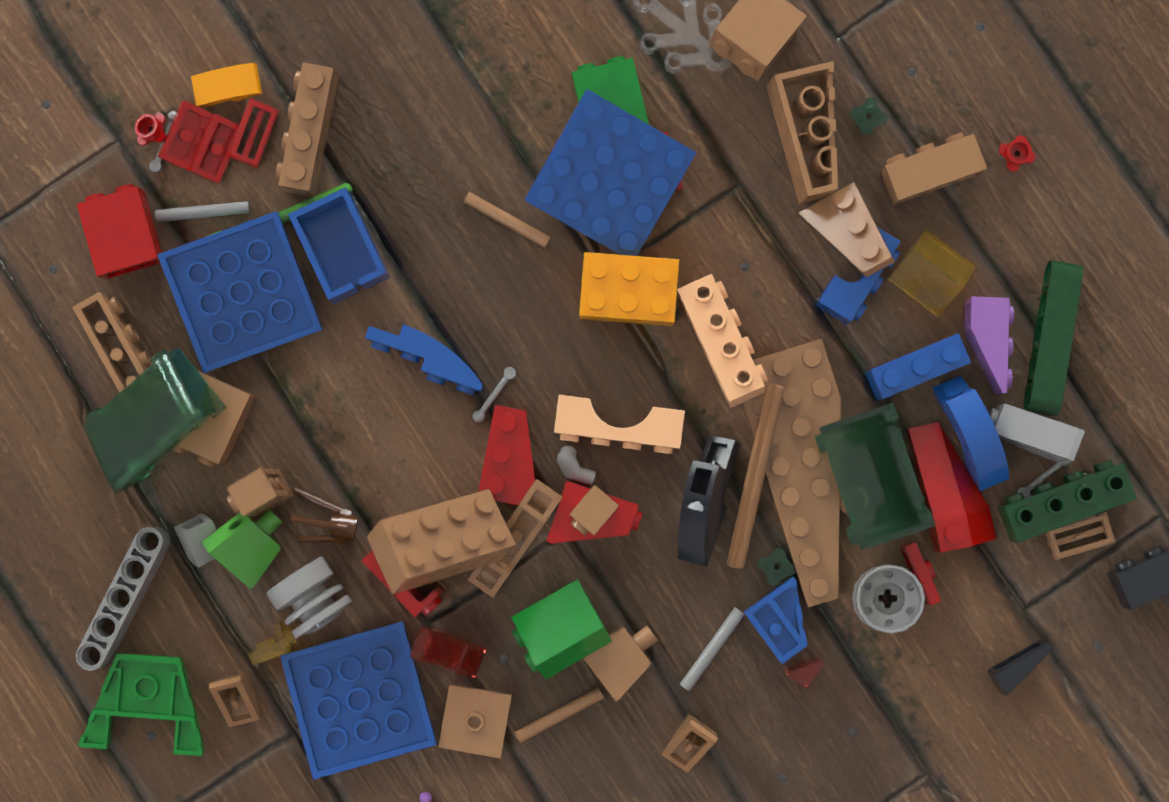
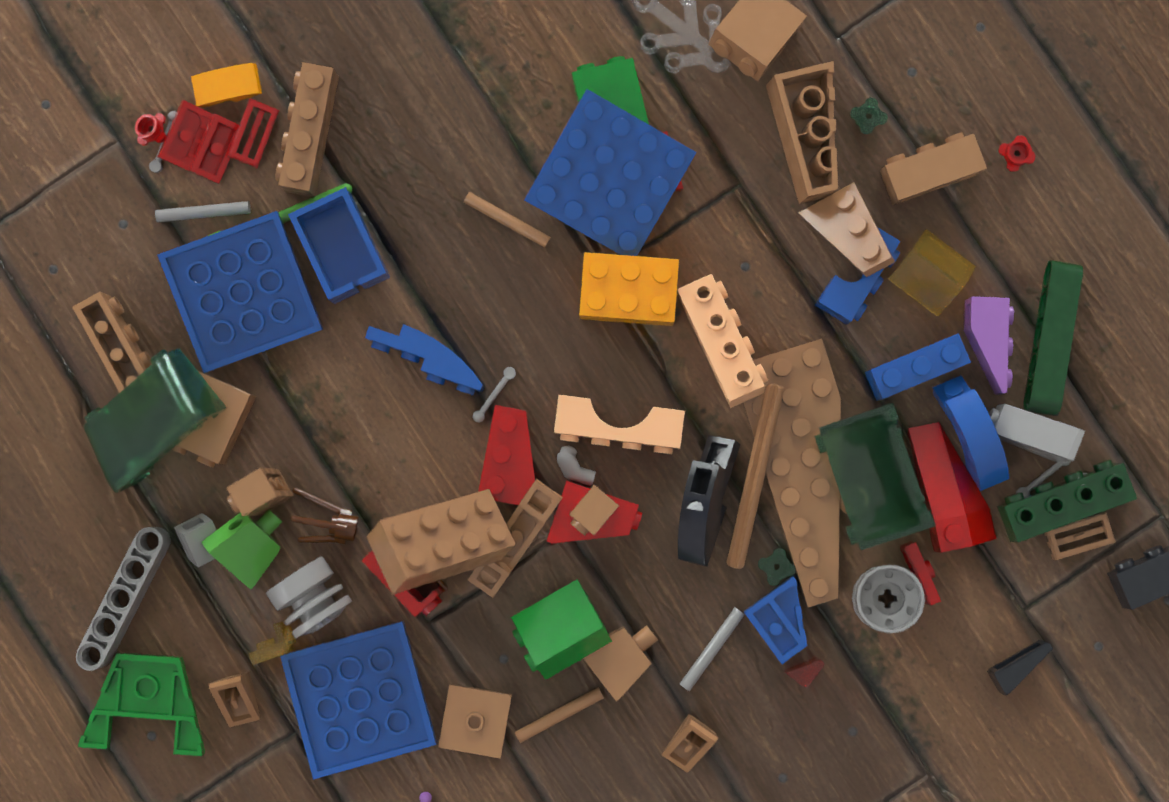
(119, 231): red brick -> none
(448, 651): clear red brick -> none

